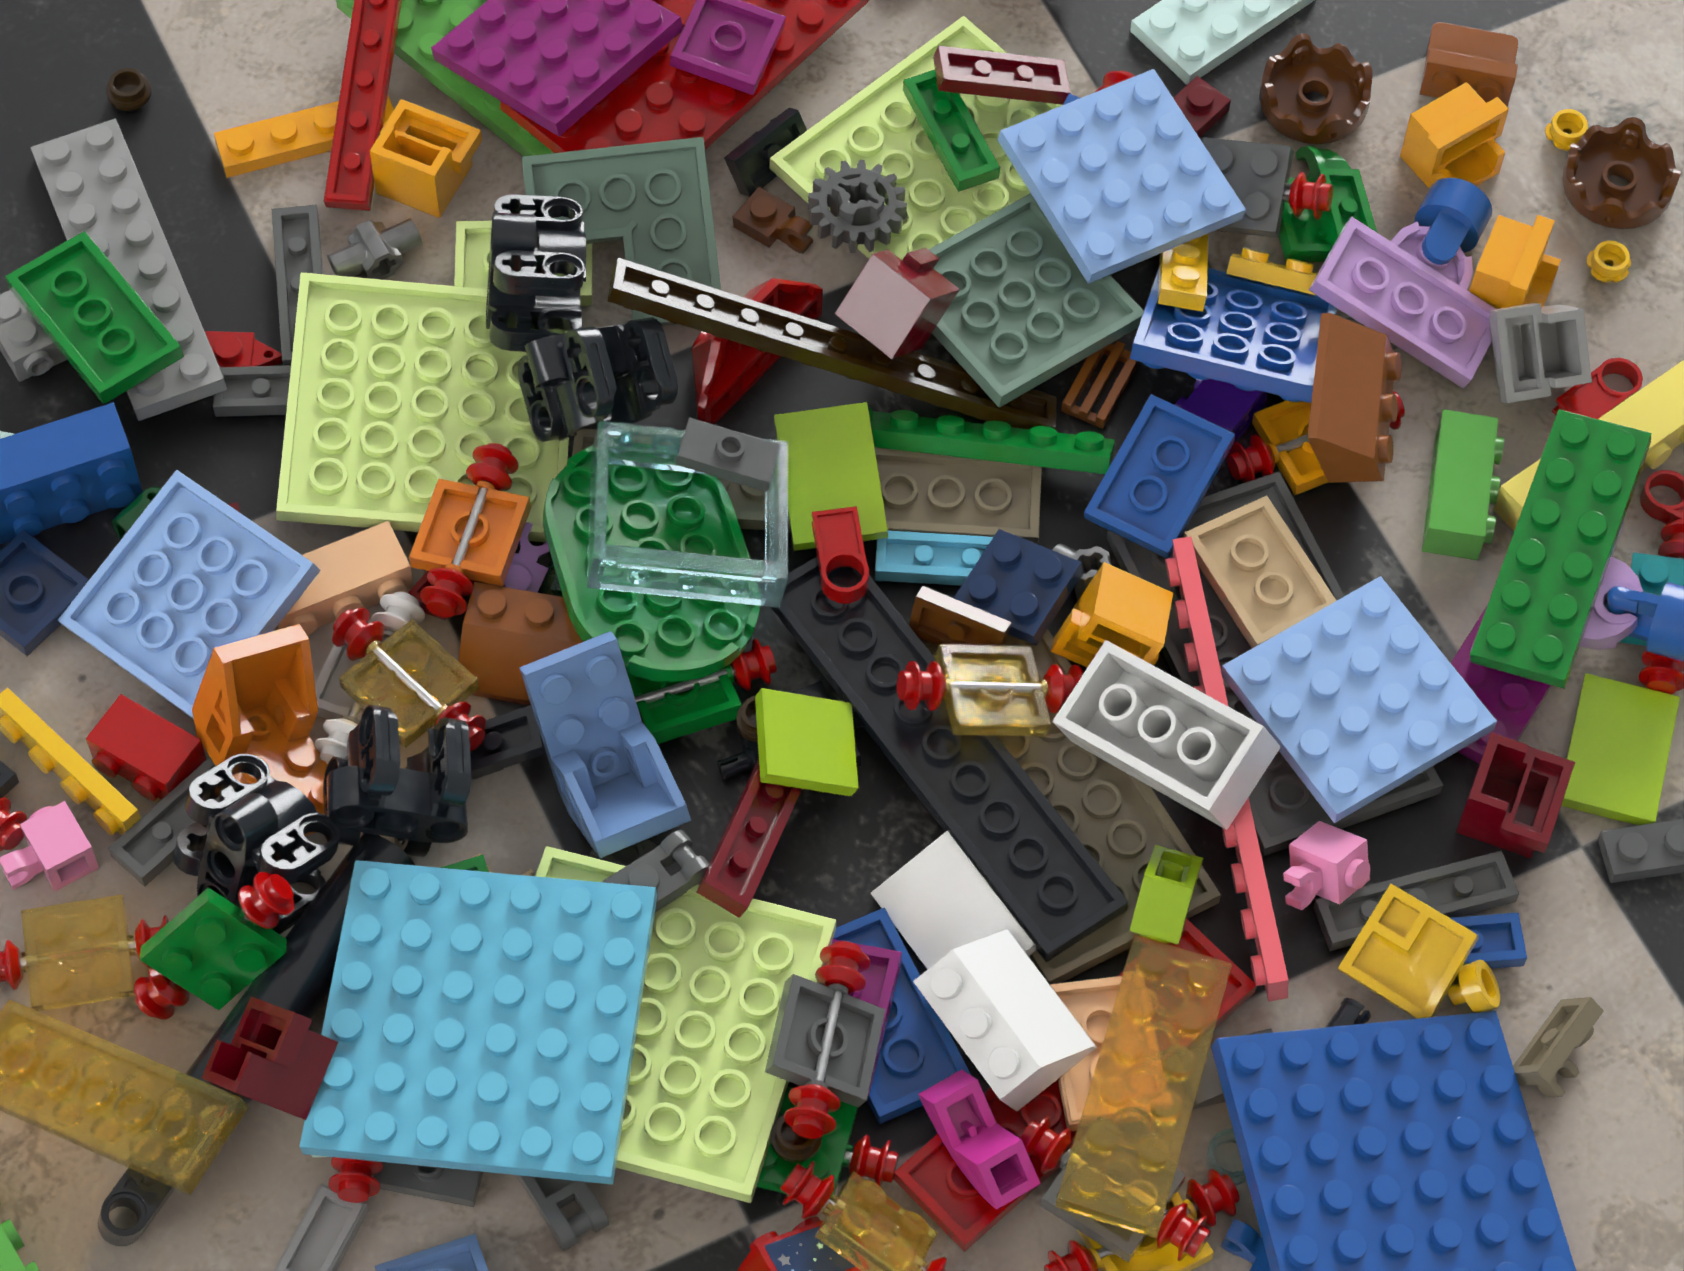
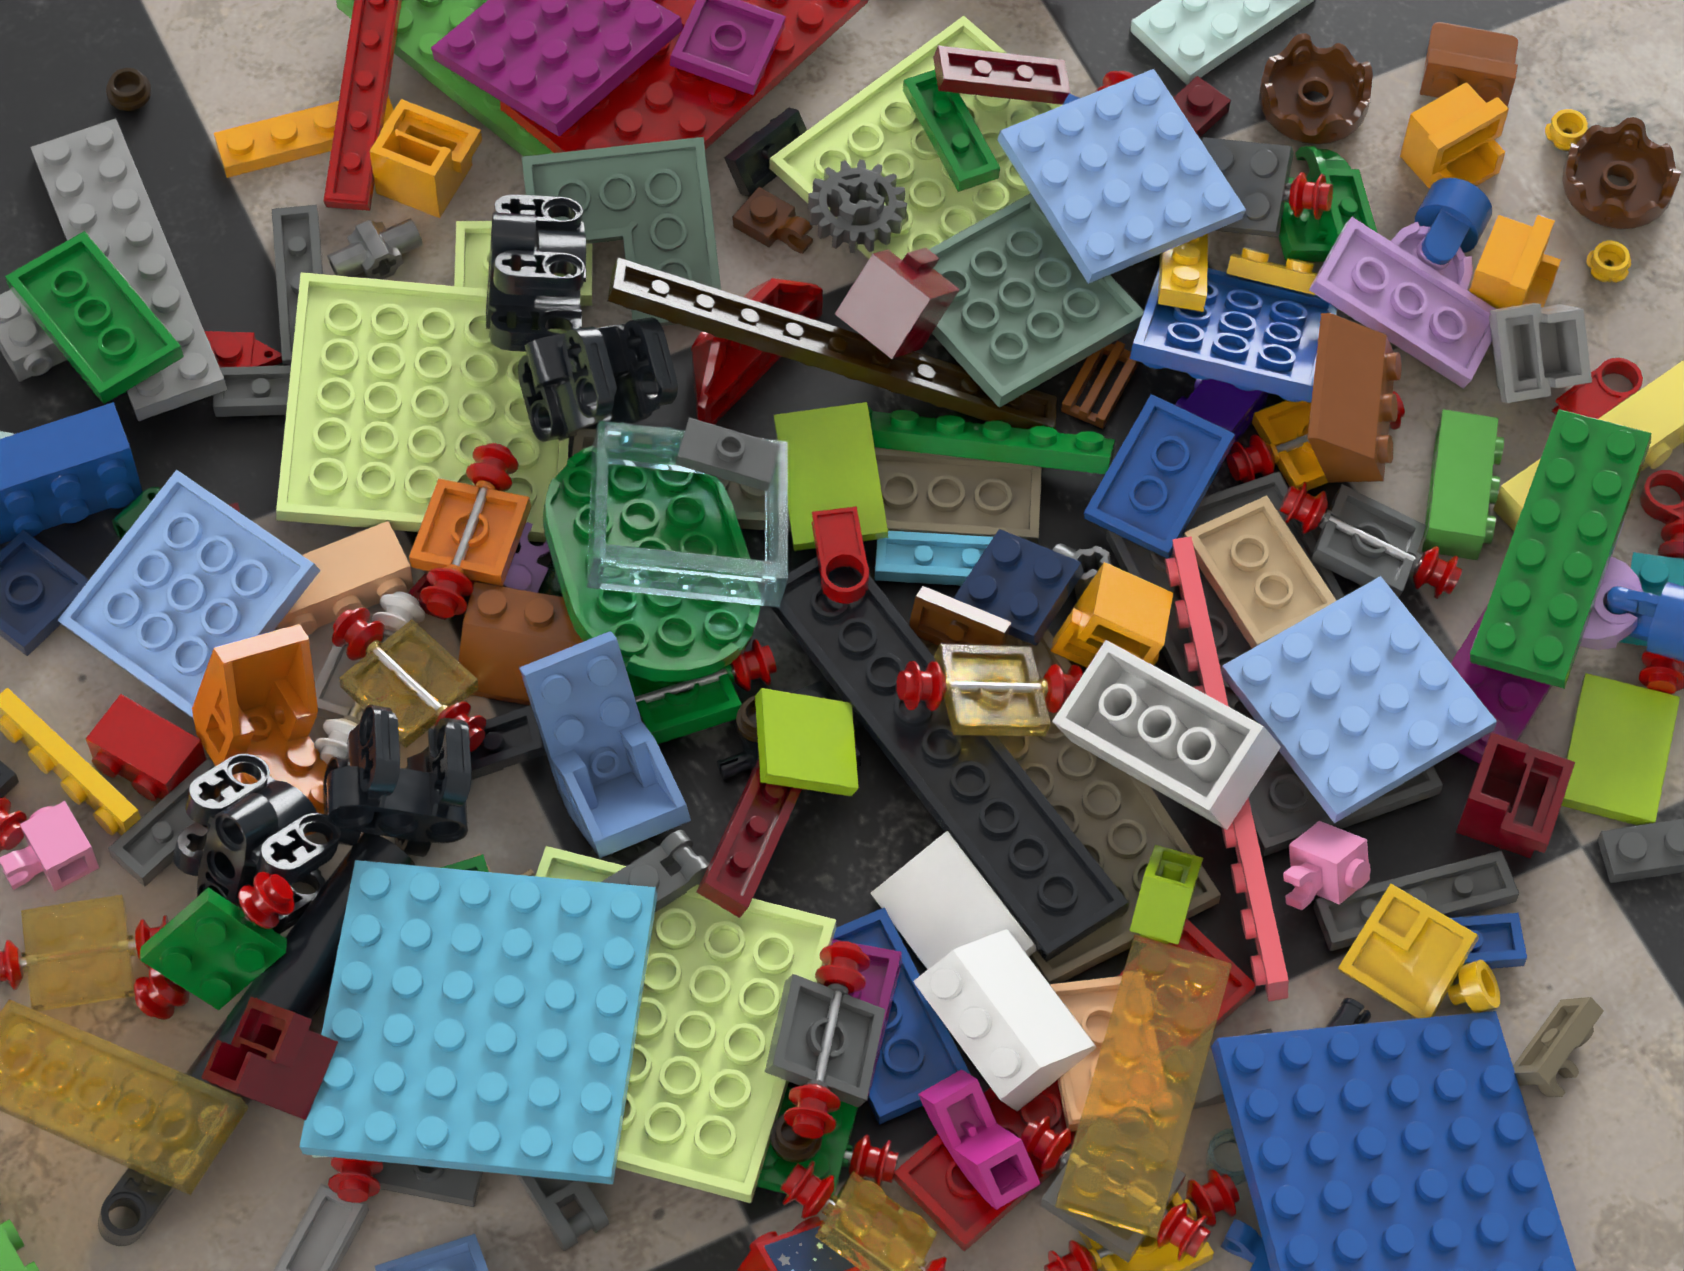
(1369, 540): none -> dark grey plate

